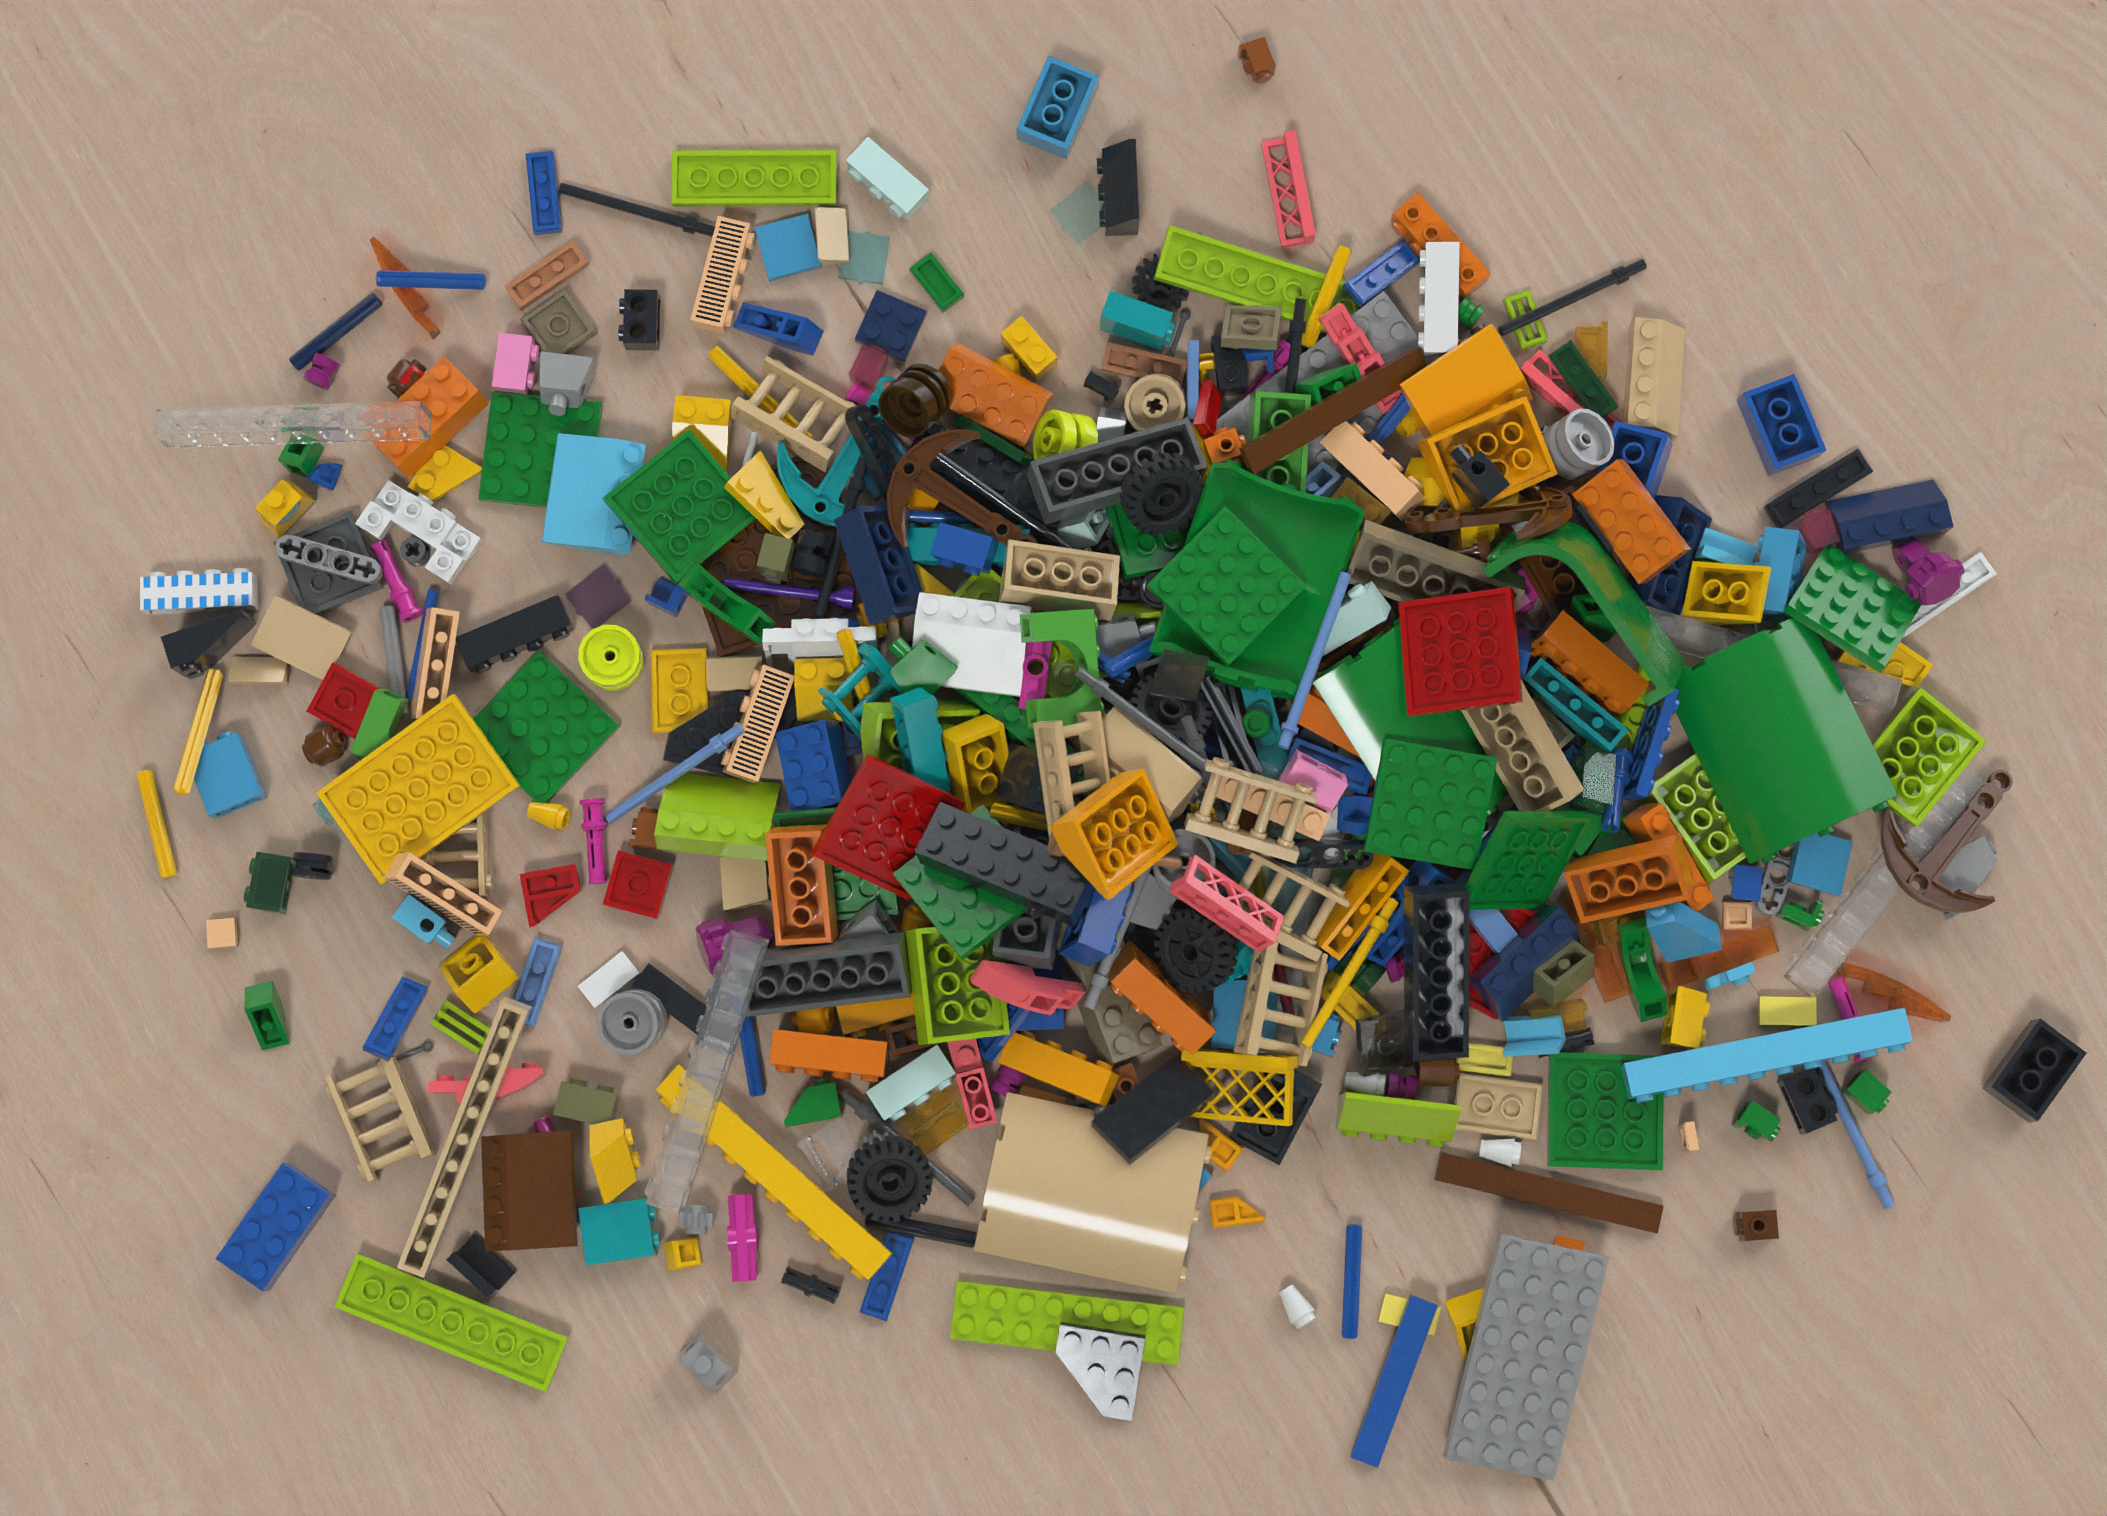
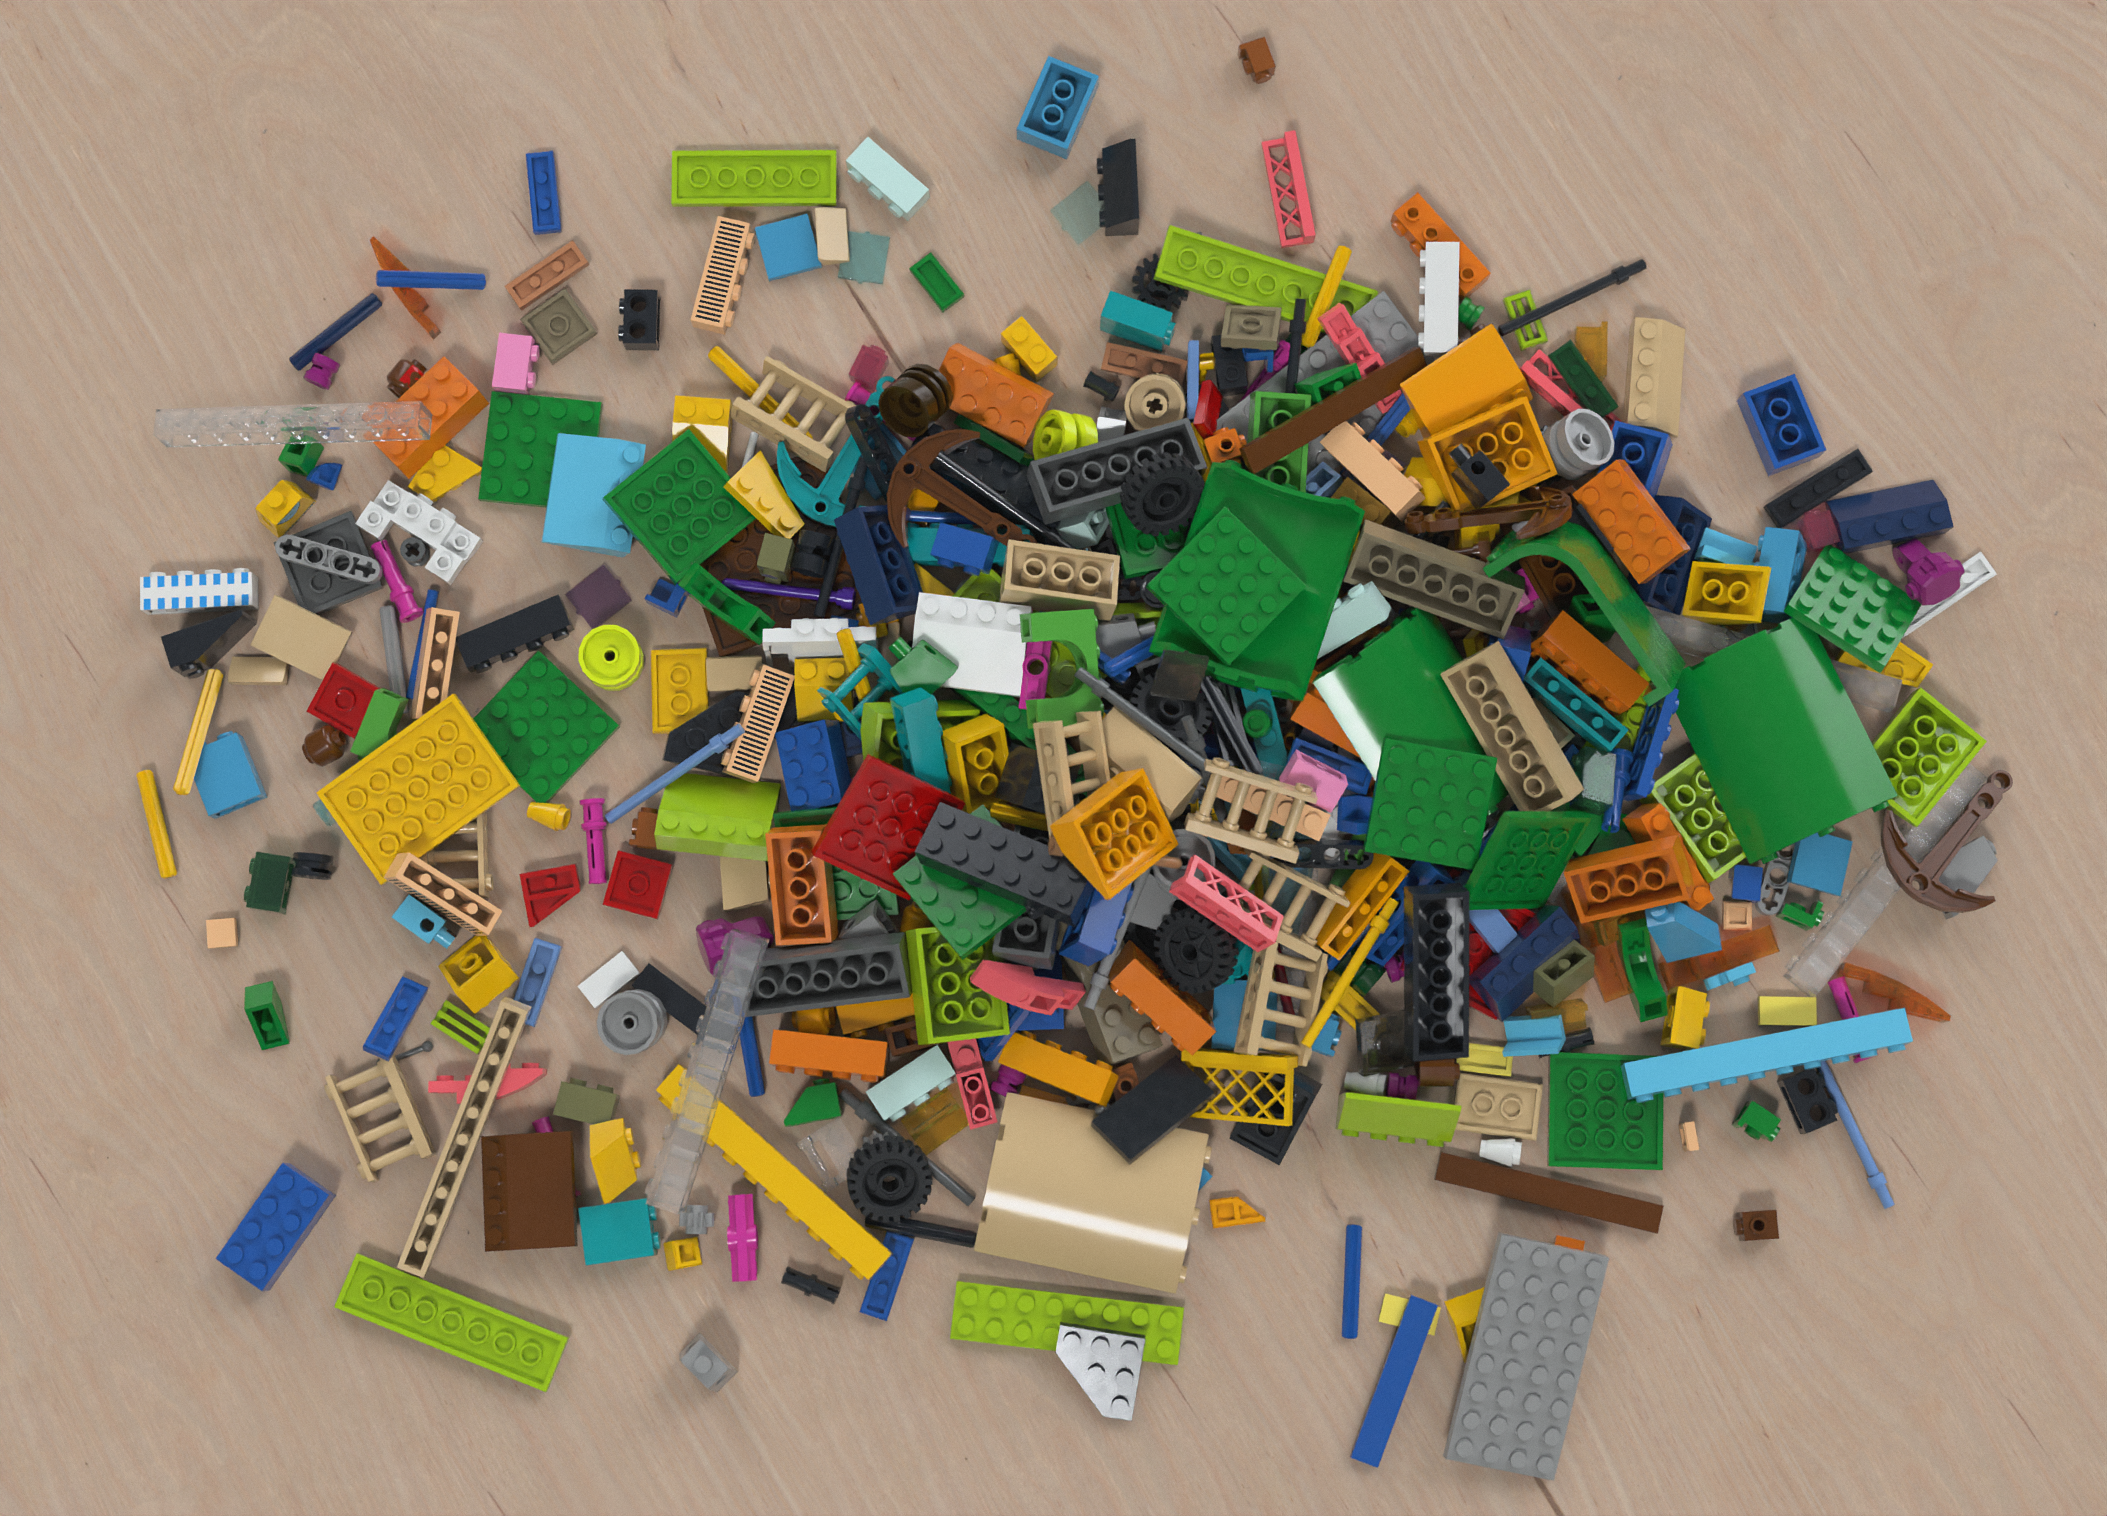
(481, 1268): black panel -> none
(564, 380): light grey torso -> none
(688, 224): black bar -> none
(779, 328): blue slope -> none
(891, 325): dark blue plate -> none
(1184, 315): dark grey hinge -> none
(1224, 1150): light orange tile -> none
(1290, 727): medium blue bar -> none
(1297, 1307): white cone -> none
(1381, 273): tile -> none
(1460, 652): red plate -> none
(1867, 1092): green brick -> none
(2034, 1070): black brick -> none

